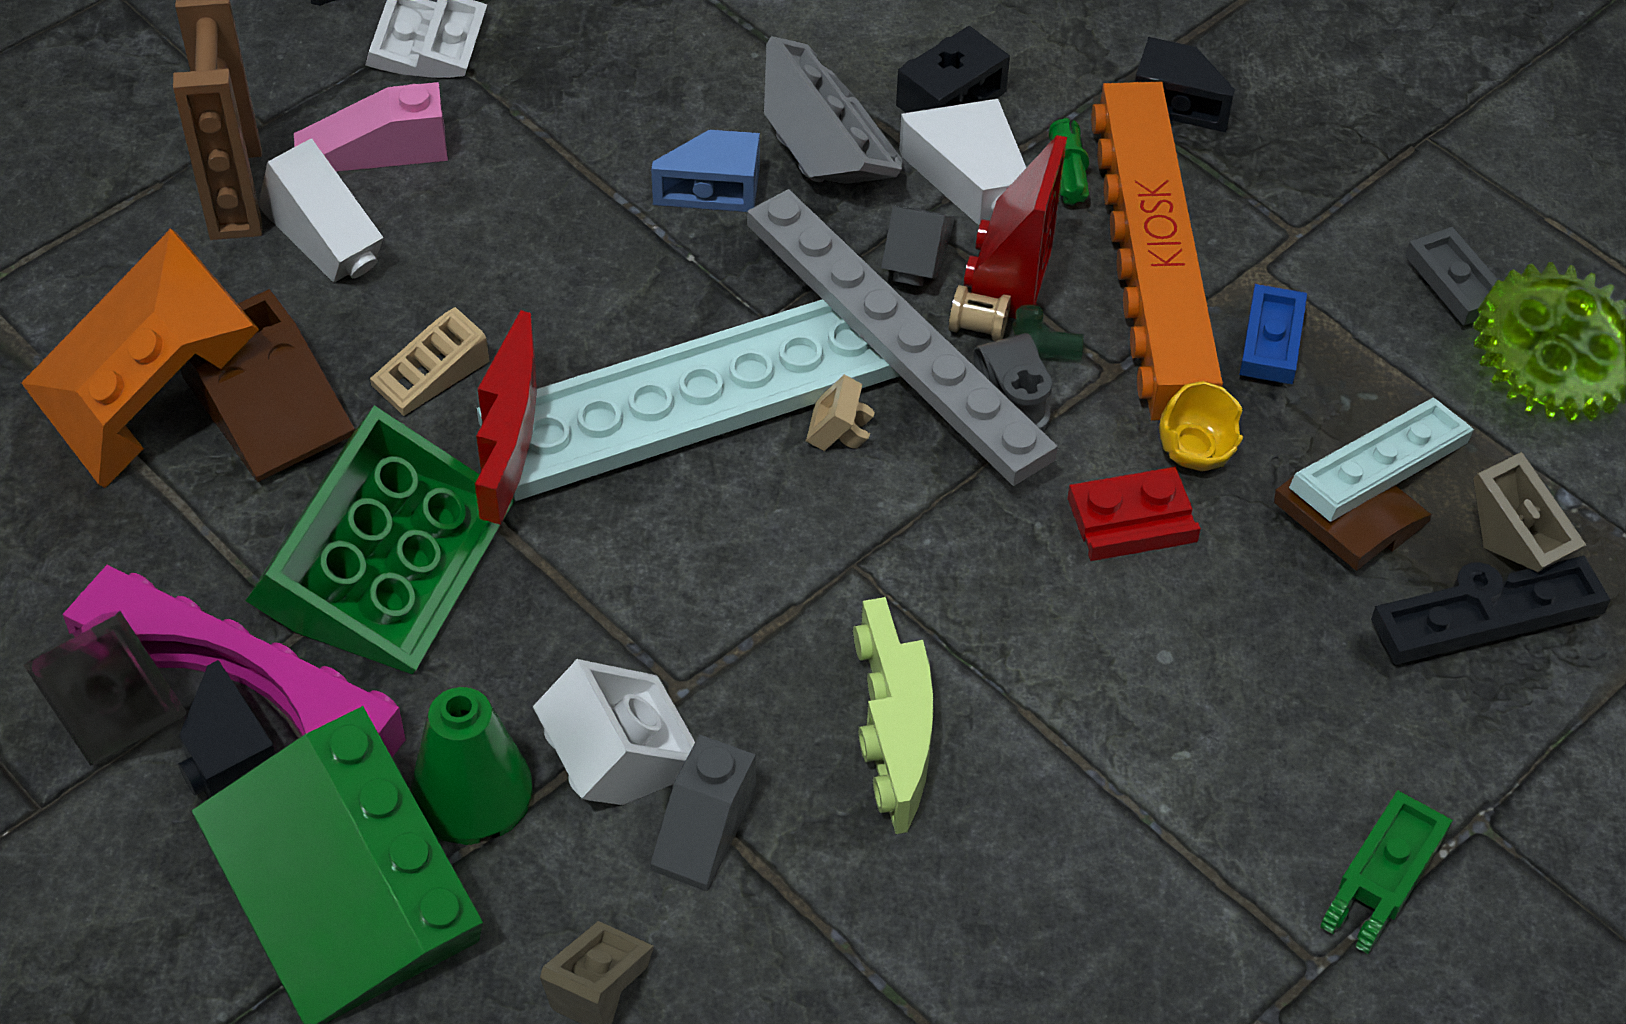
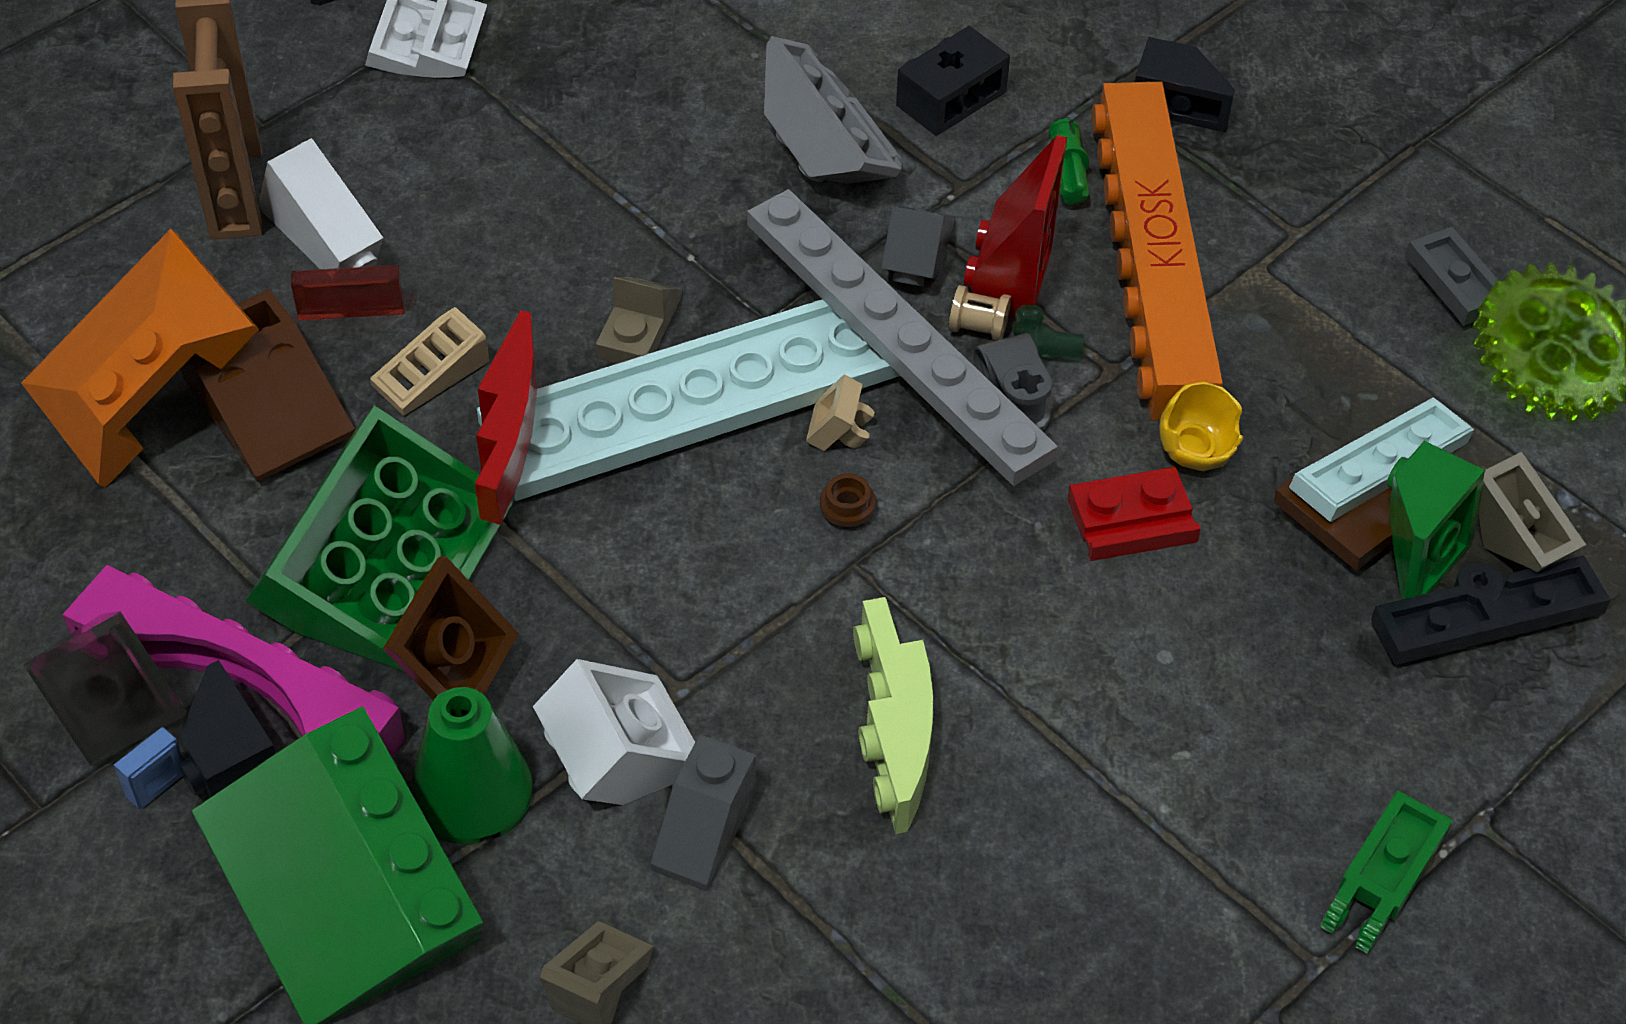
(150, 768): none -> medium blue tile
(347, 292): none -> clear red tile
(383, 130): bright pink slope -> none
(450, 634): none -> reddish brown slope
(637, 320): none -> dark tan slope
(709, 172): medium blue slope -> none
(847, 489): none -> reddish brown plate
(963, 153): white slope -> none
(1273, 334): blue plate -> none
(1431, 515): none -> green slope

